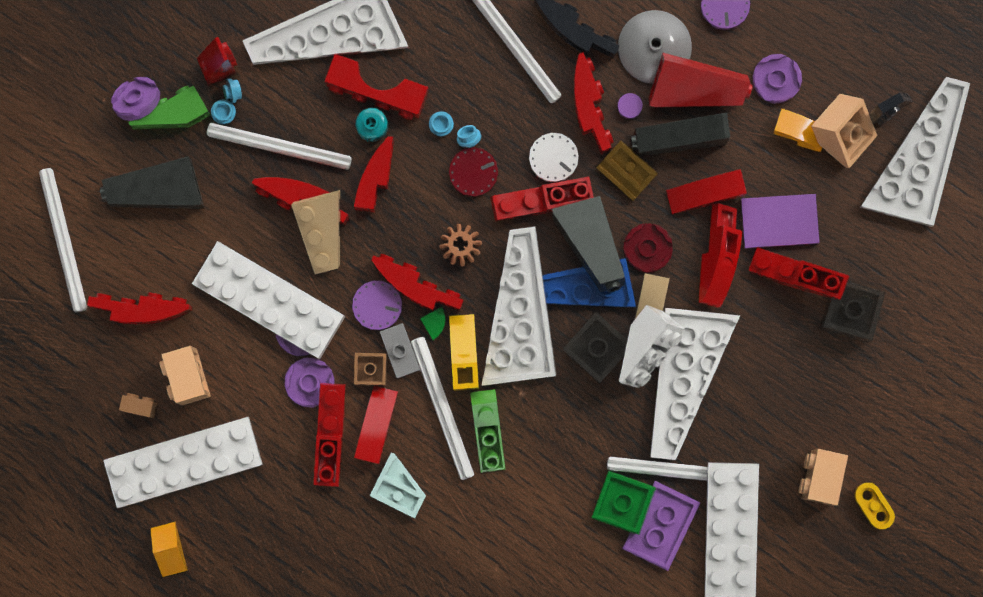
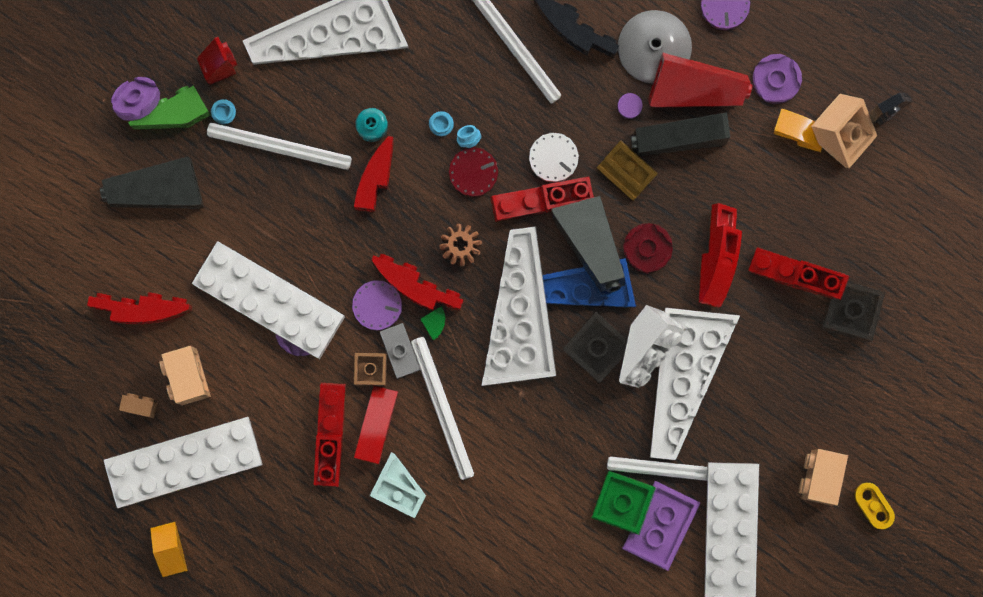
(63, 240): white axle -> none
(232, 90): medium azure plate -> none
(290, 191): red slope -> none
(304, 381): medium lavender tile -> none
(319, 227): tan wing -> none
(405, 98): red arch -> none
(463, 352): yellow slope -> none
(487, 430): bright green slope -> none
(587, 94): red slope -> none
(652, 292): tan slope -> none
(706, 192): red slope -> none
(779, 221): medium lavender tile -> none
(917, 172): white wing -> none

